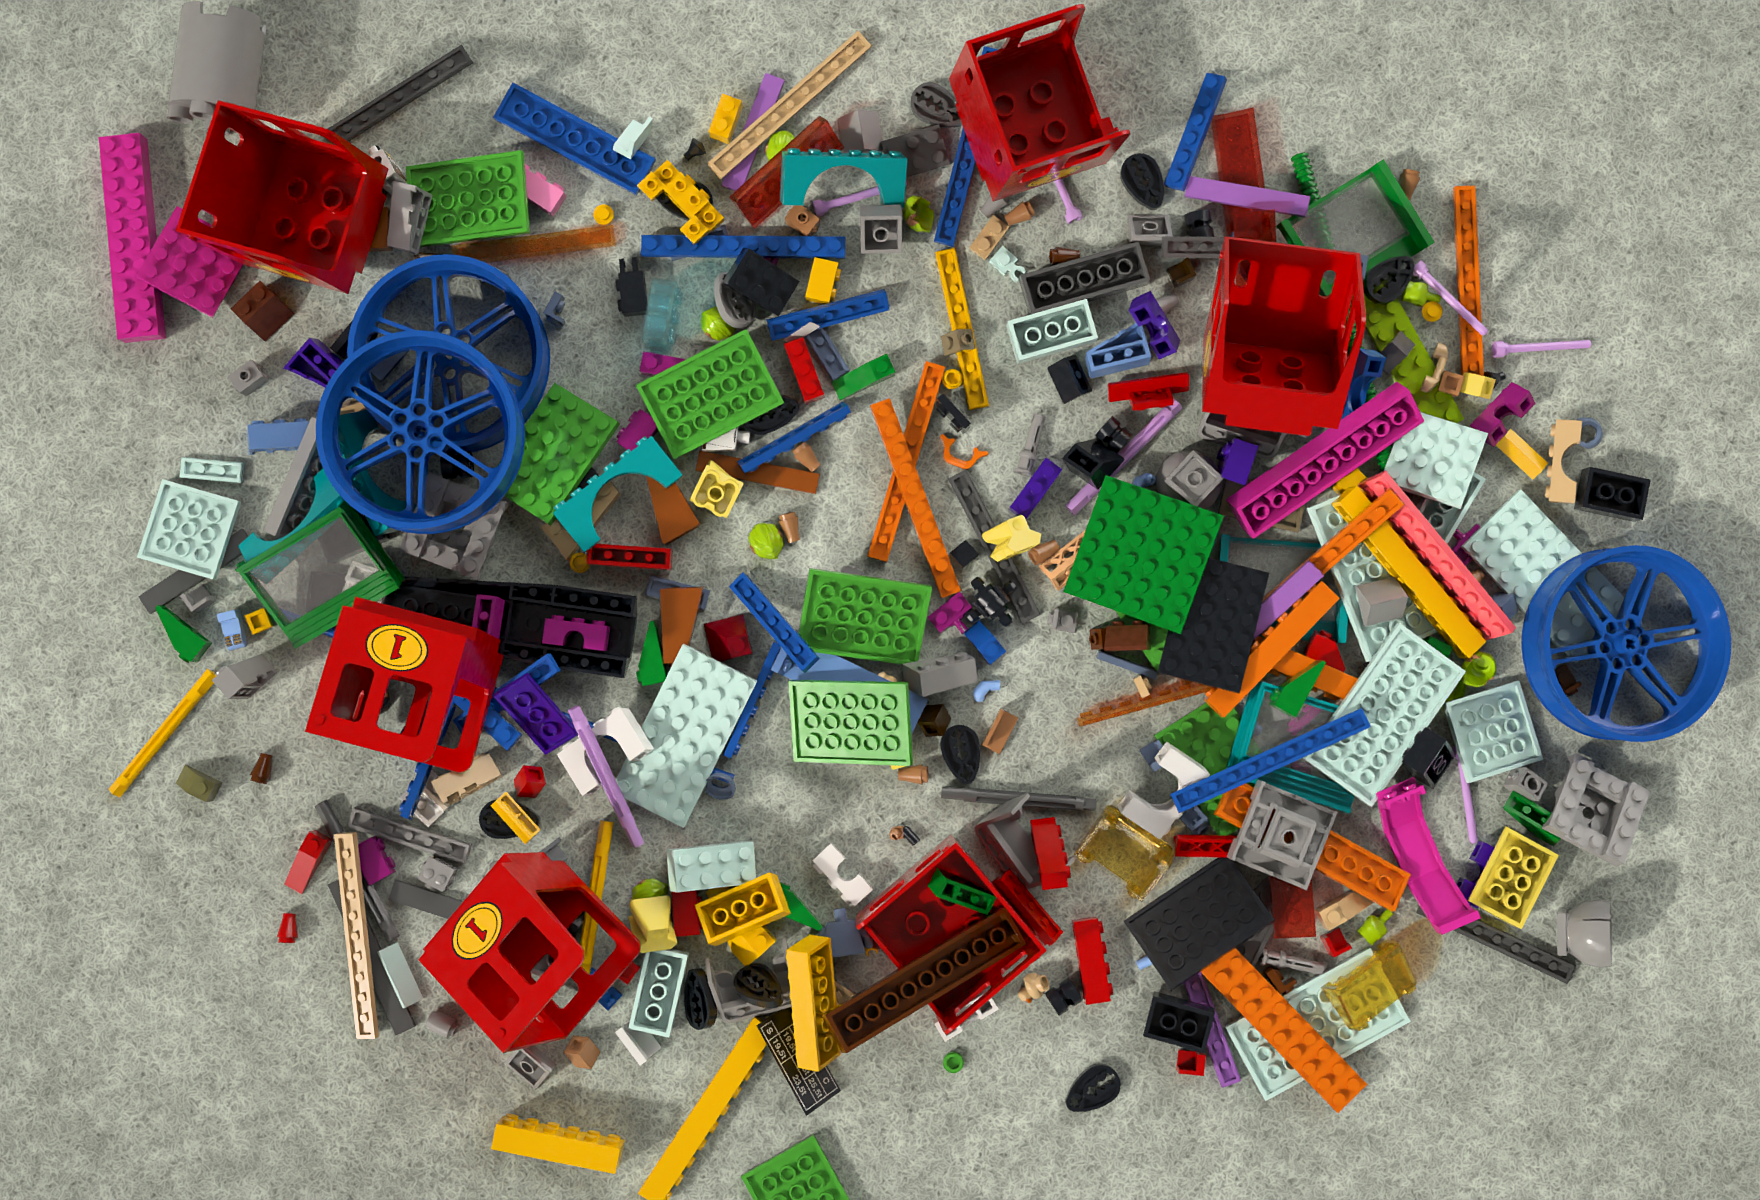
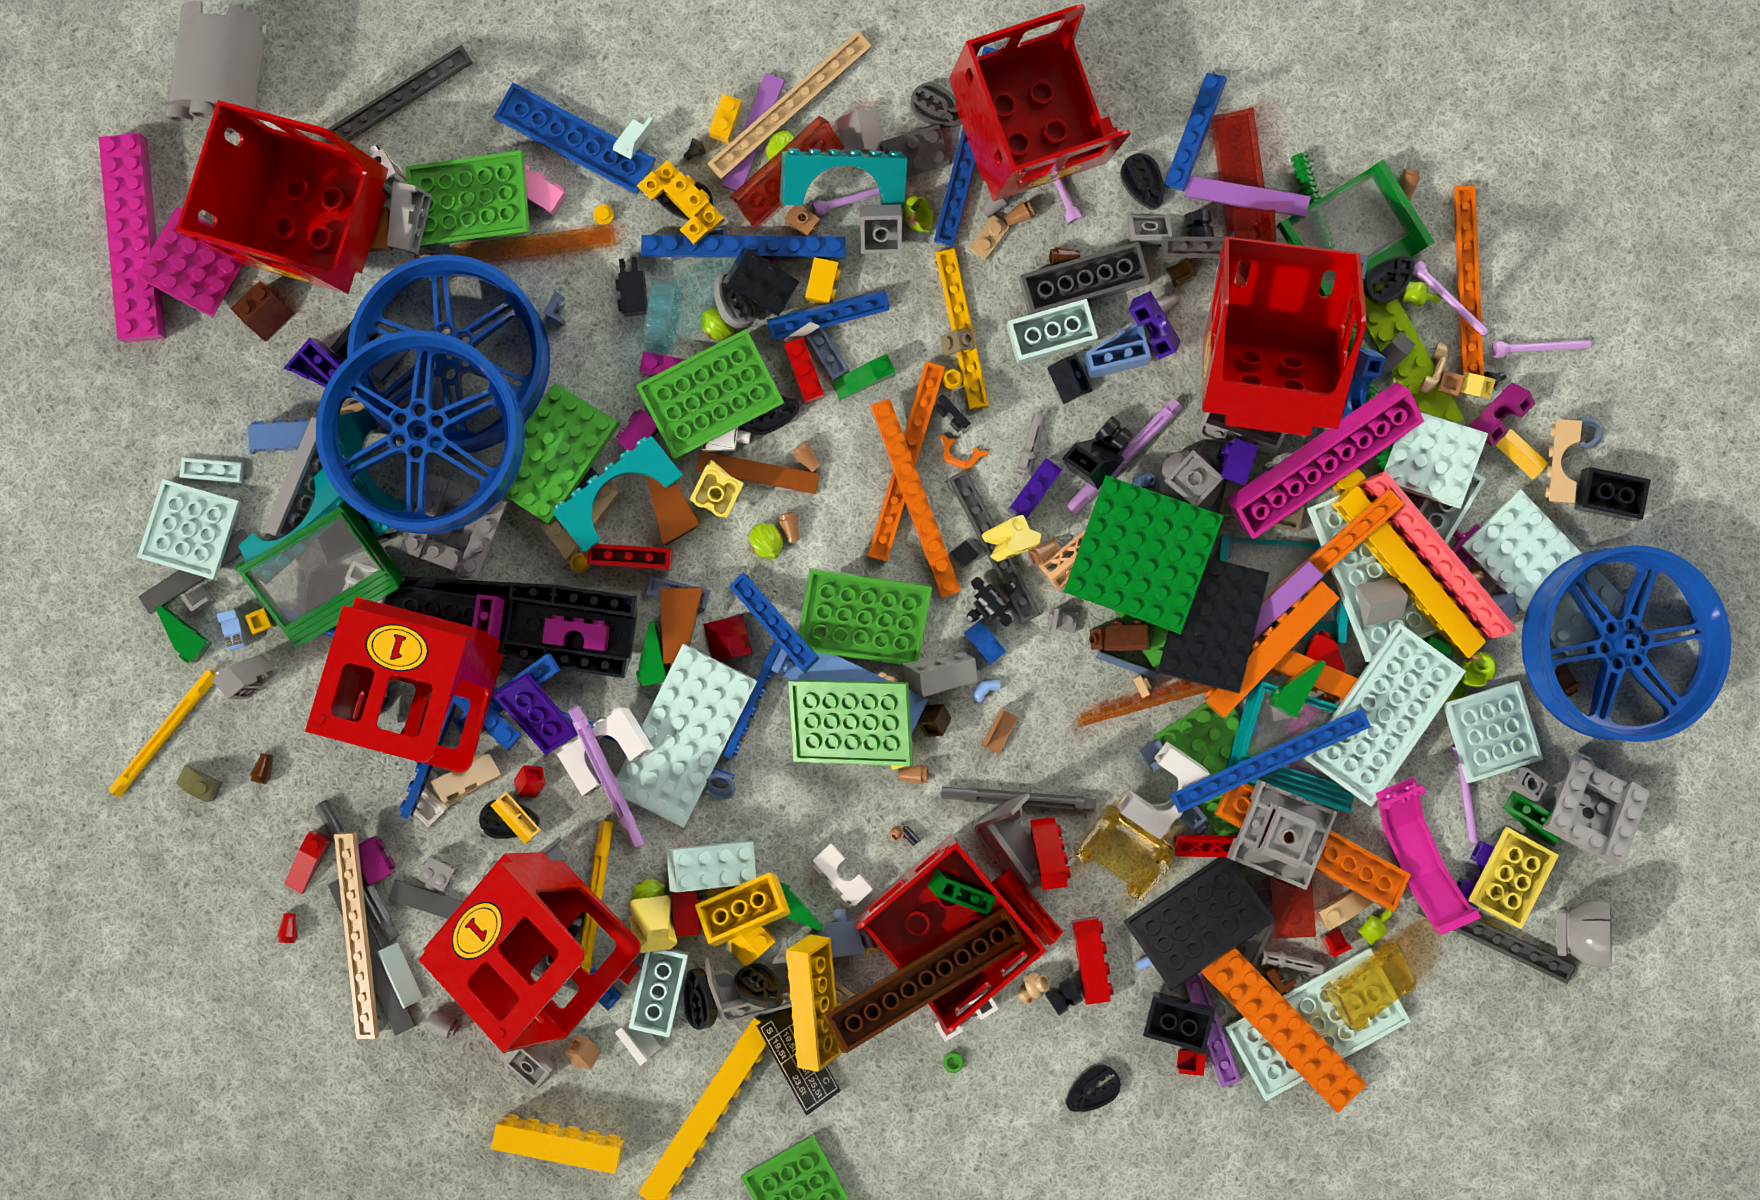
(248, 377): light grey head -> none
(409, 835): light grey tile -> none
(450, 470): black wheel -> none
(801, 433): blue plate -> none
(951, 614): magenta plate -> none
(971, 746): black piece -> none
(1005, 262): light aqua plate -> none
(1149, 391): red bracket -> none
(1428, 757): black brick -> none
(1432, 311): yellow plate -> none

